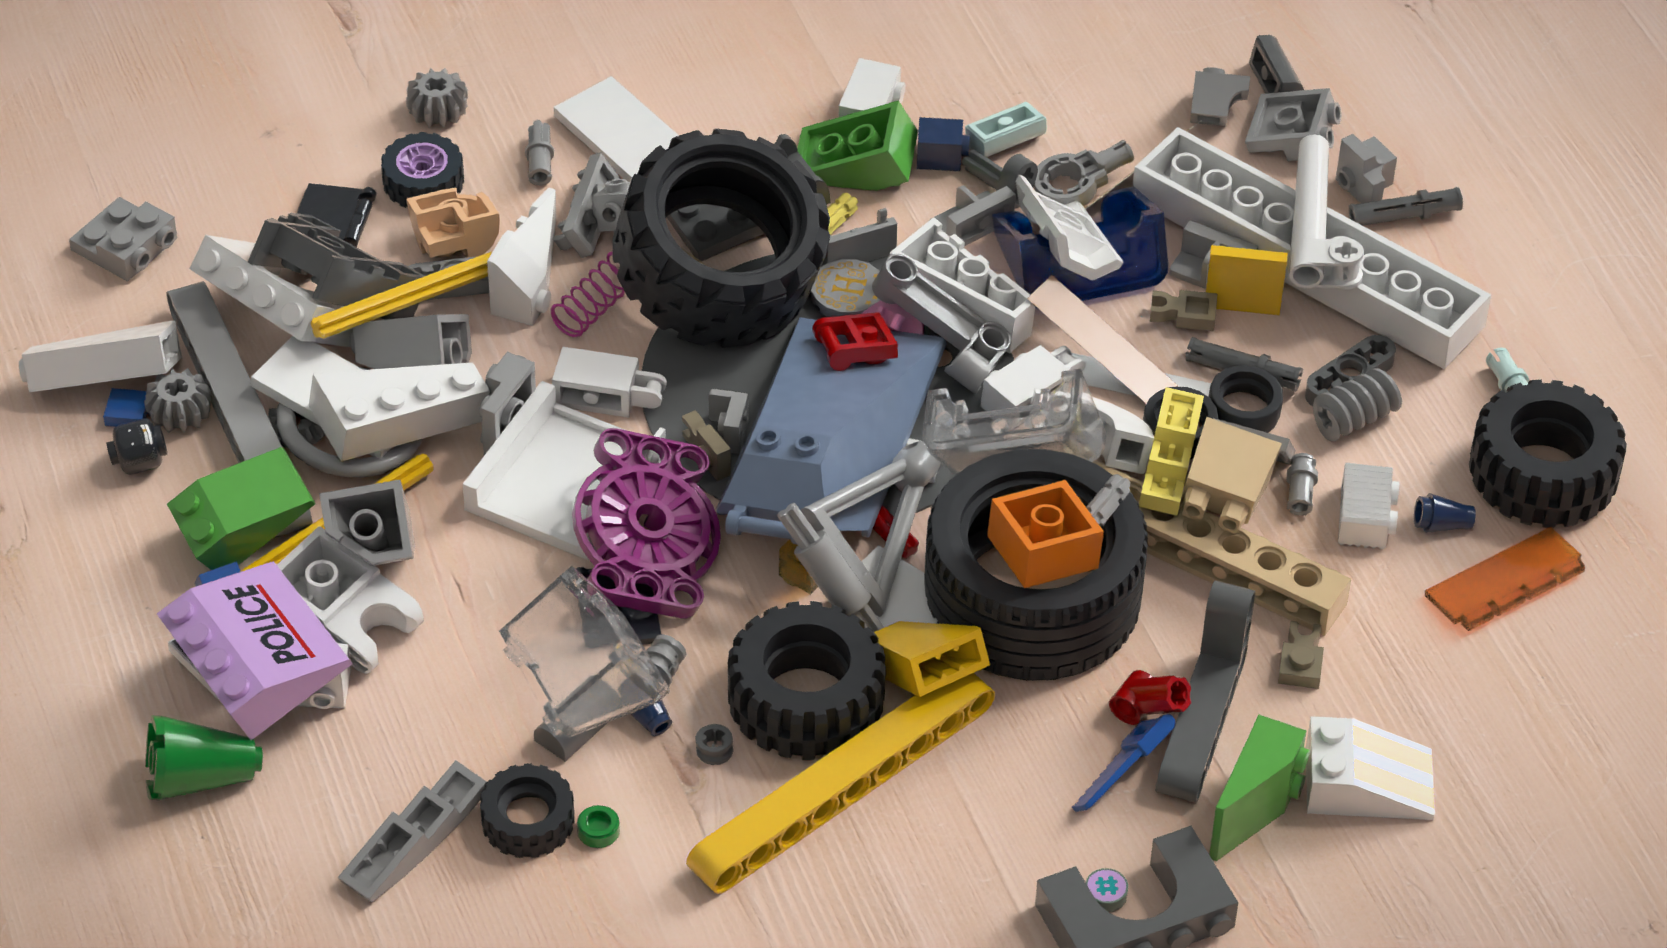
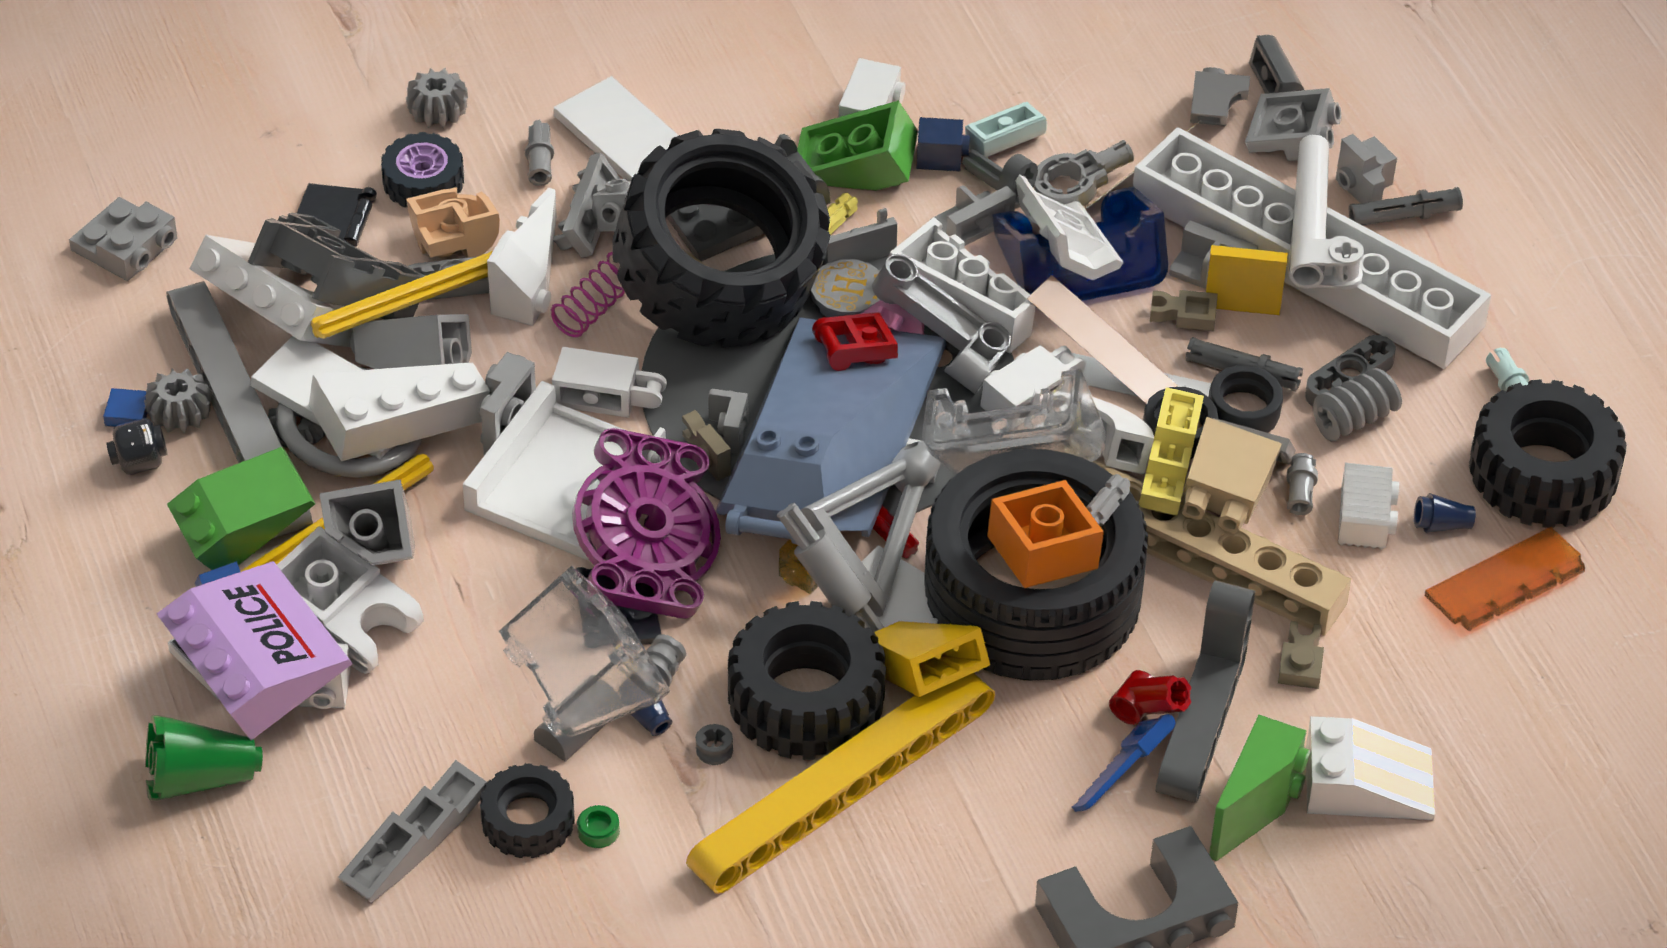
(102, 357): white slope -> none
(1108, 888): tile -> none

